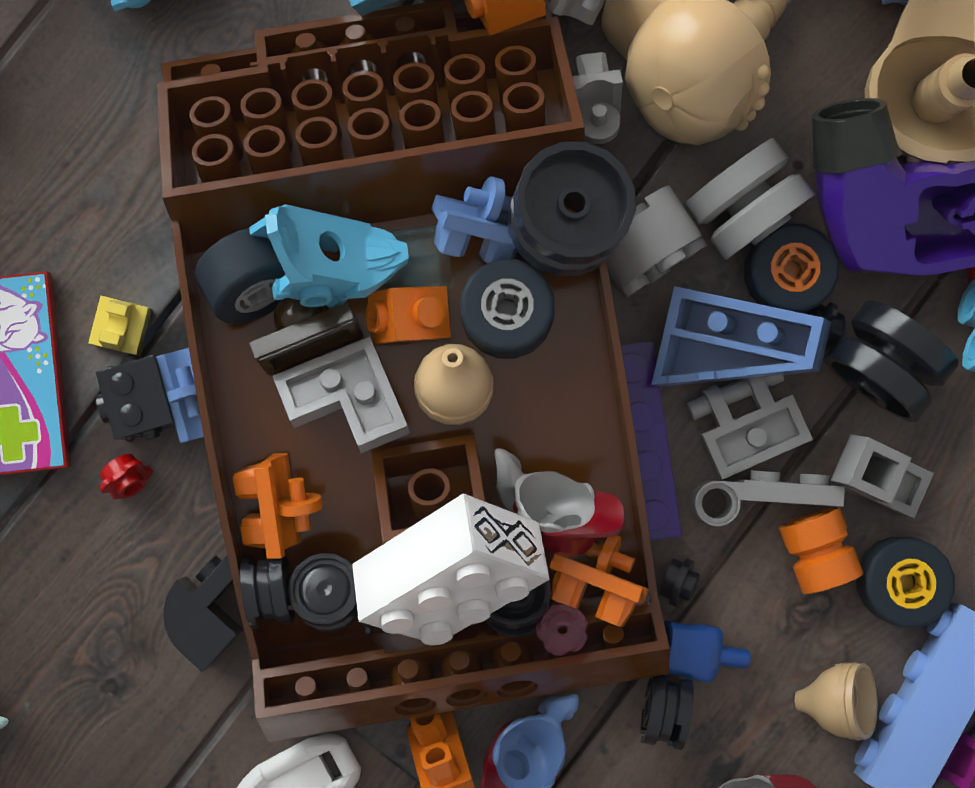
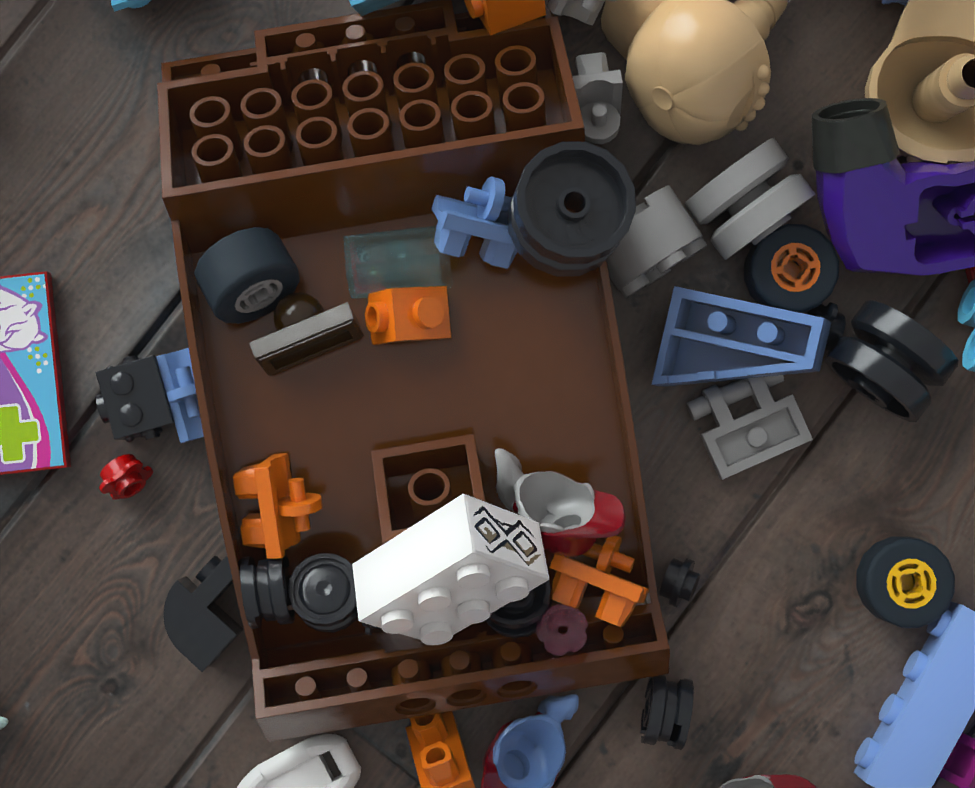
(120, 325): light yellow tile -> none
(298, 235): medium azure piece -> none
(346, 380): light grey plate -> none
(453, 384): tan helmet -> none
(513, 326): black wheel -> none
(651, 441): dark purple plate -> none
(699, 651): blue piece -> none
(765, 487): light grey plate -> none
(822, 556): orange wheel -> none
(842, 700): tan helmet -> none
(881, 475): light grey brick -> none

